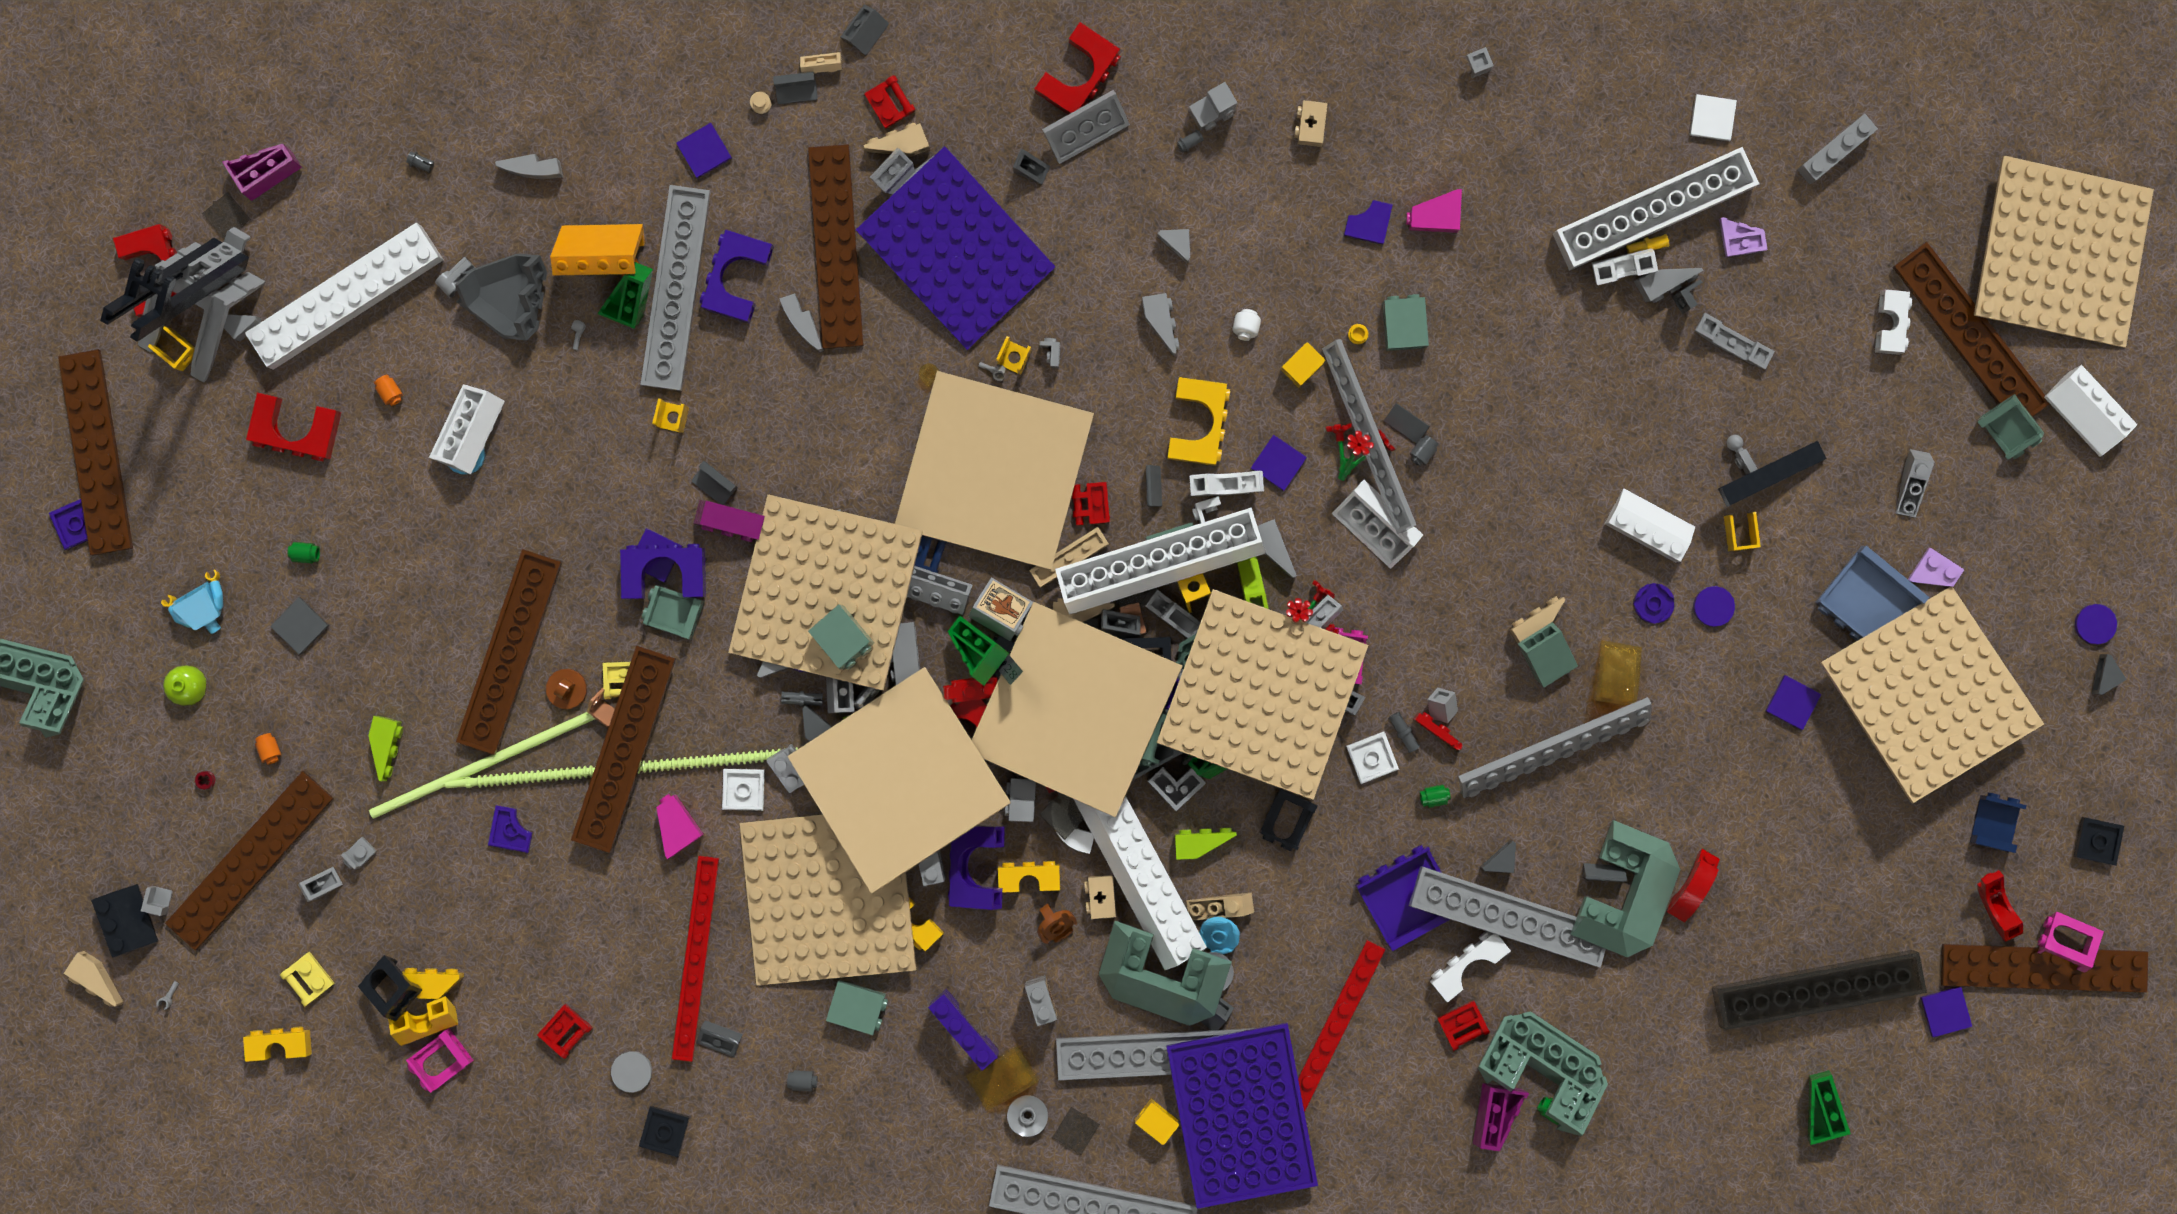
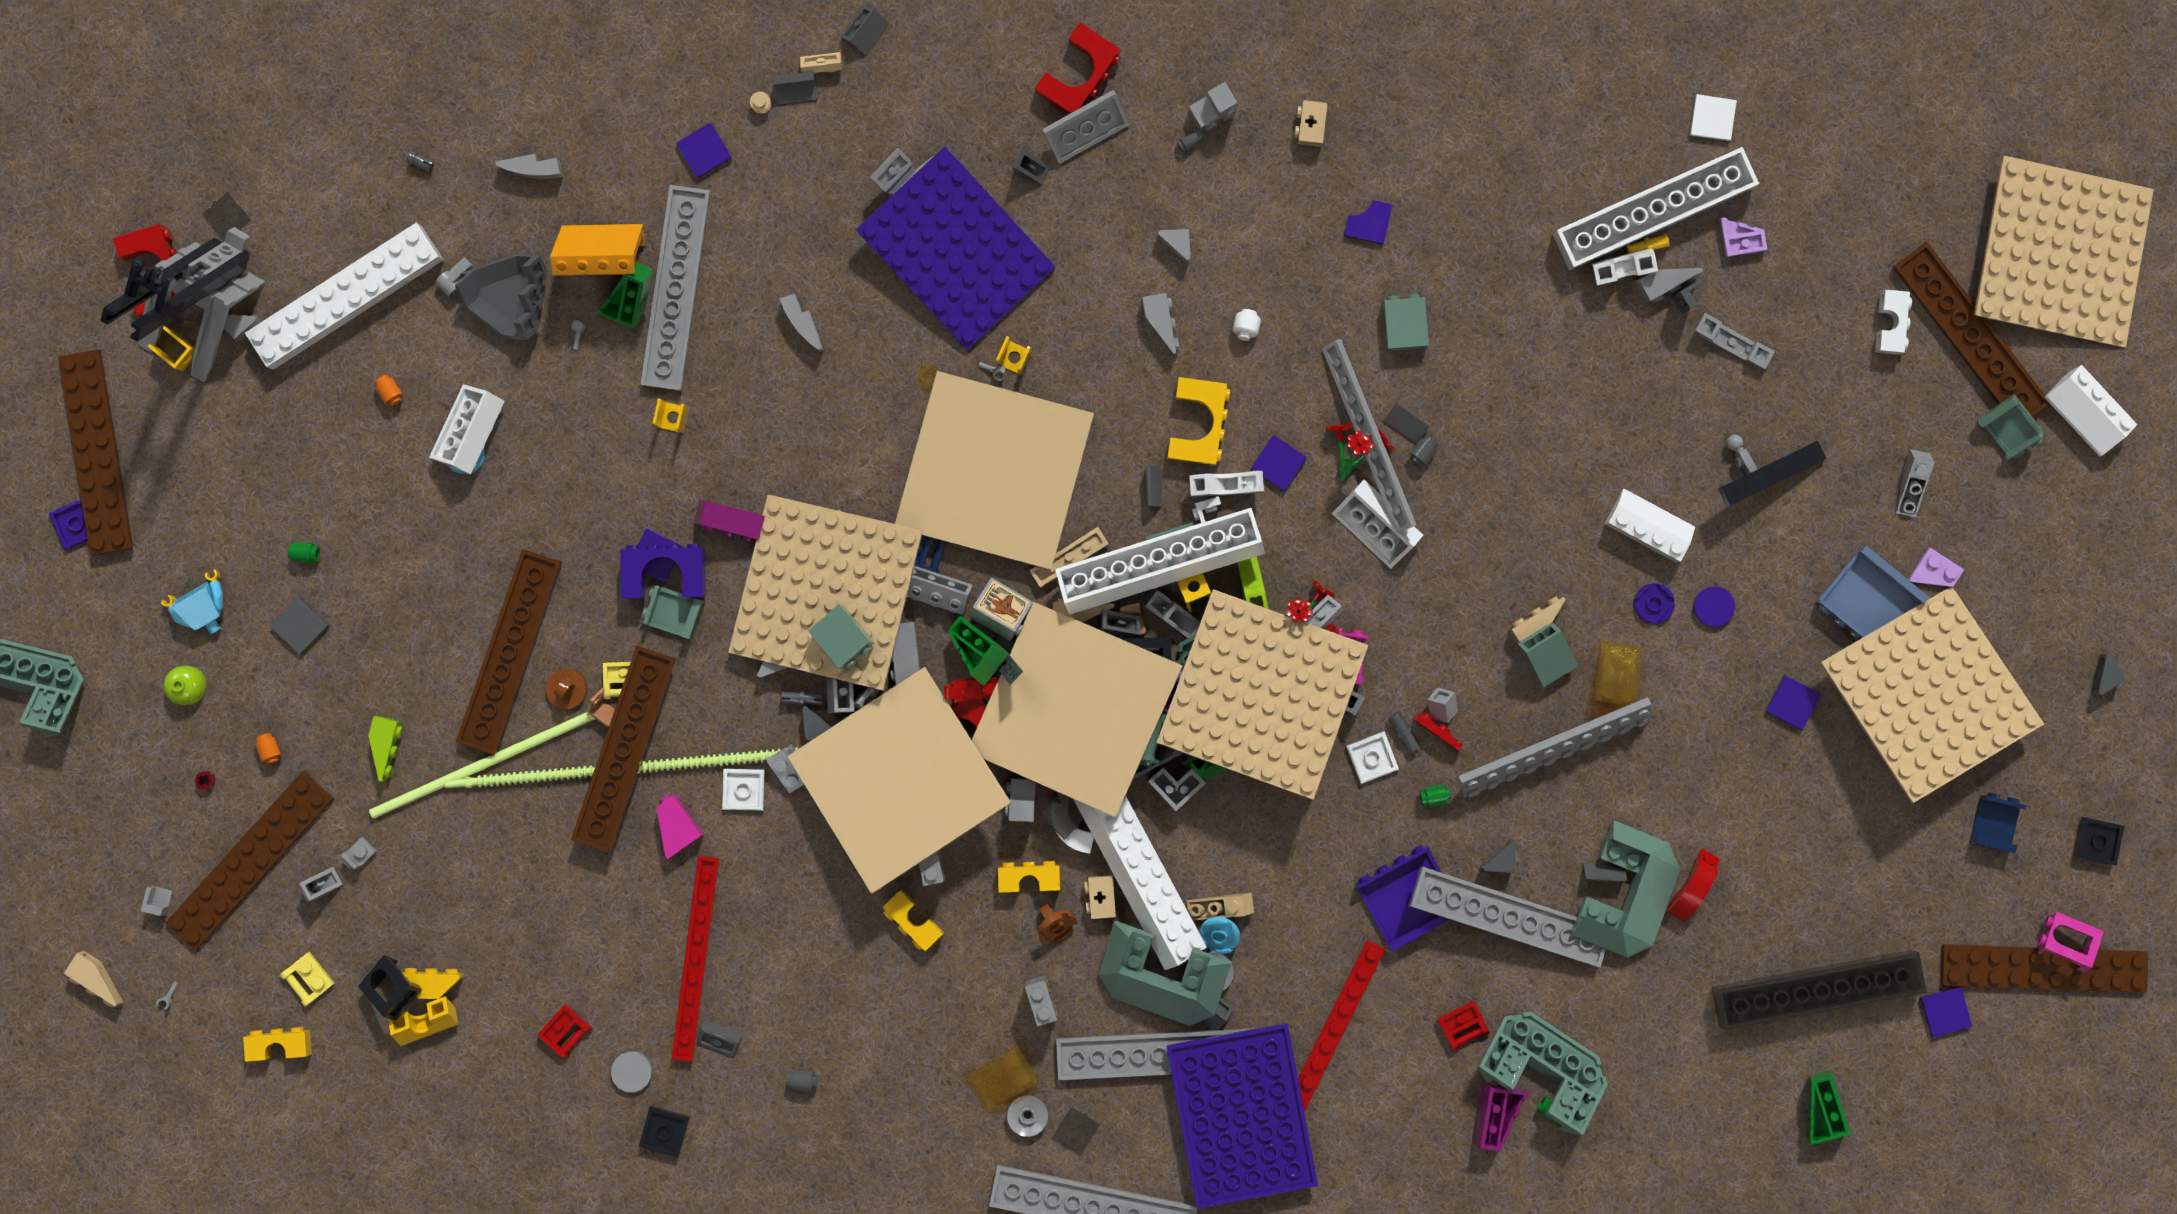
(123, 921): black slope -> none
(262, 170): magenta wedge -> none
(264, 429): red arch -> none
(447, 1038): dark pink panel -> none
(508, 832): dark purple tile -> none
(714, 483): dark grey panel -> none
(733, 248): dark purple arch -> none
(814, 909): tan baseplate -> none
(835, 246): reddish brown plate -> none
(857, 1007): sand green brick -> none
(883, 104): red plate -> none
(909, 141): tan slope -> none
(963, 889): dark purple arch -> none
(976, 1046): dark purple arch -> none
(1054, 355): light grey bracket -> none
(1097, 503): red plate -> none
(1157, 1122): yellow piece -> none
(1194, 845): lime slope -> none
(1275, 547): light grey slope -> none
(1295, 838): black panel -> none
(1302, 364): yellow piece -> none
(1358, 334): yellow plate -> none
(1437, 214): dark pink slope -> none
(1449, 982): white arch -> none
(1479, 62): light grey panel -> none
(1753, 531): yellow piece -> none
(1837, 149): light grey brick -> none
(1998, 906): red arch -> none
(2095, 624): dark purple tile -> none

